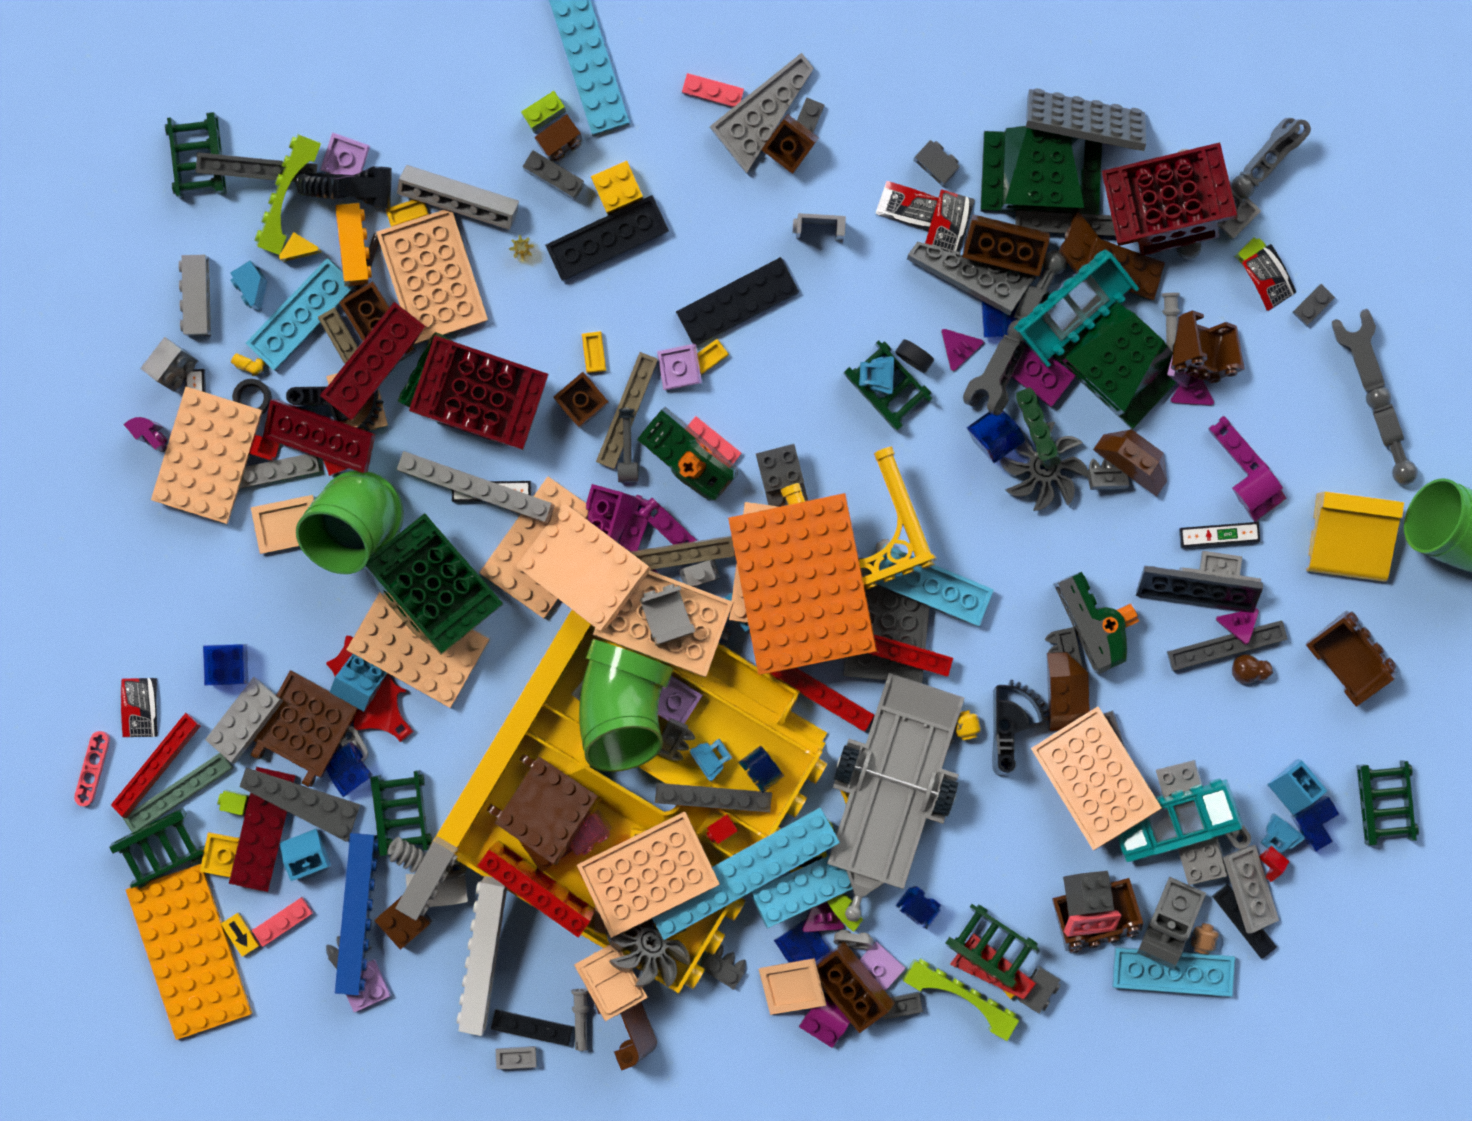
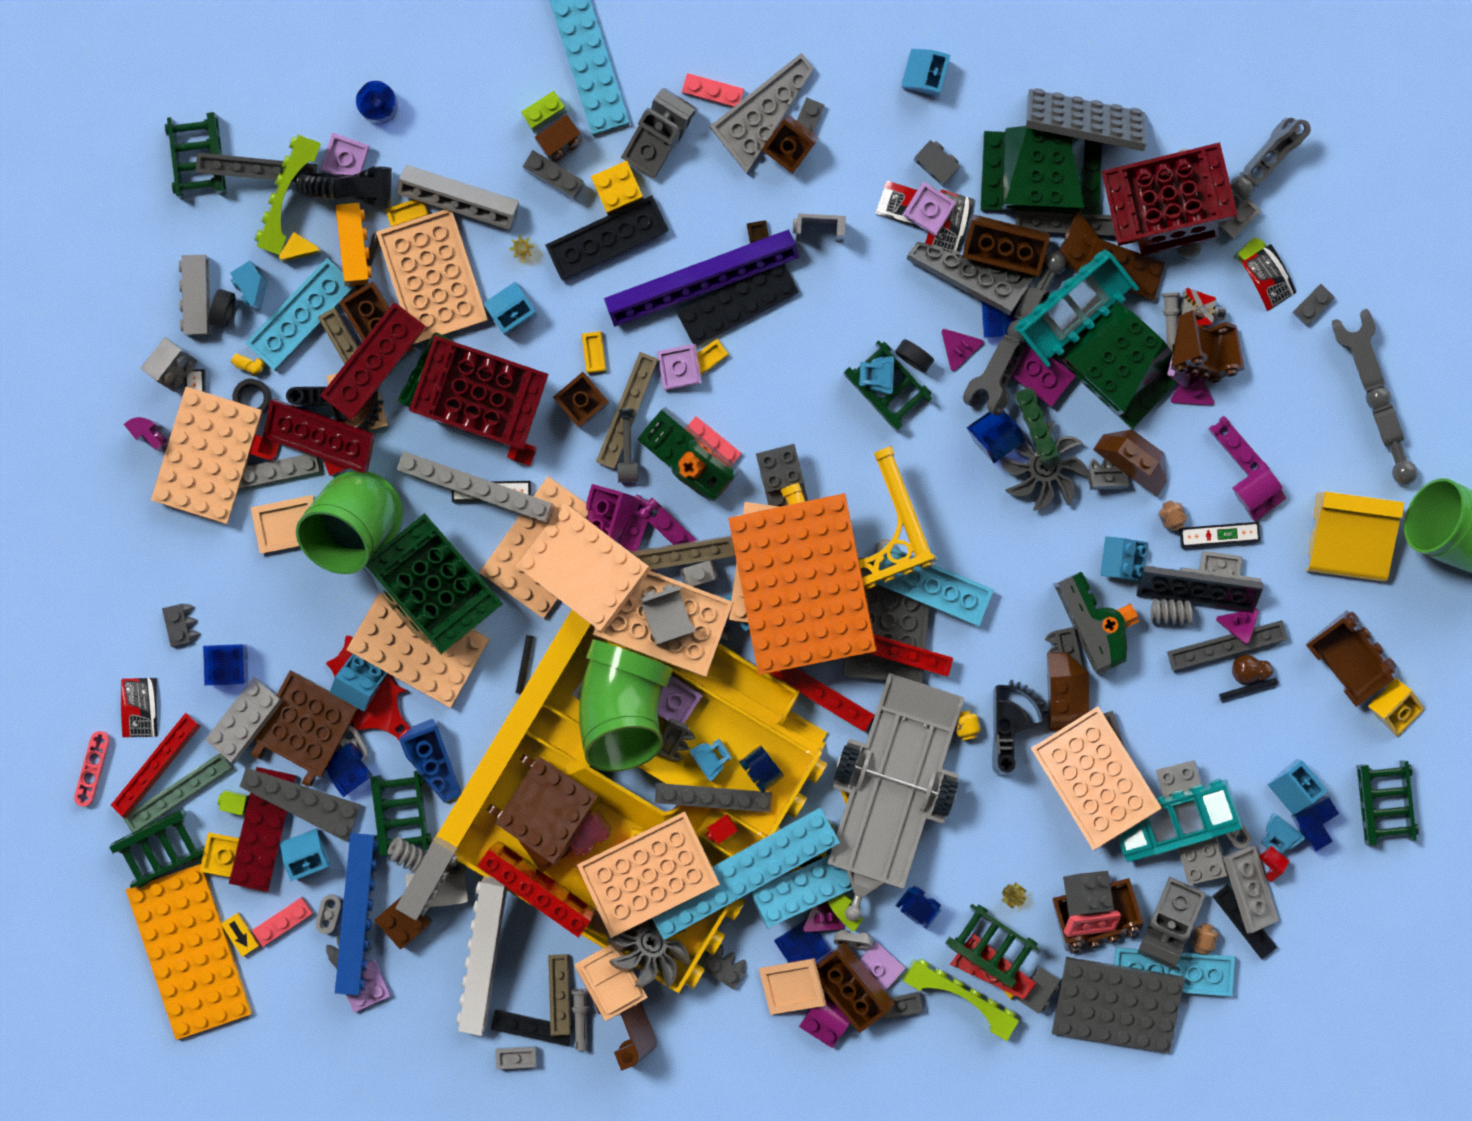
(179, 625): none -> dark grey plate
(222, 308): none -> black tyre
(328, 913): none -> light grey plate
(367, 96): none -> clear blue brick
(428, 755): none -> blue wedge
(510, 308): none -> dark azure slope
(522, 456): none -> red panel
(524, 664): none -> black bar
(559, 994): none -> dark tan tile
(658, 132): none -> dark grey piece
(701, 278): none -> dark purple brick
(757, 231): none -> dark brown tile
(925, 71): none -> dark azure slope
(929, 208): none -> lavender plate
(1014, 895): none -> clear yellow gear
(1117, 1005): none -> dark grey plate
(1123, 558): none -> dark azure slope
(1171, 611): none -> light grey piece
(1172, 515): none -> medium nougat head
(1203, 304): none -> torso
(1248, 689): none -> black bar
(1396, 707): none -> yellow slope

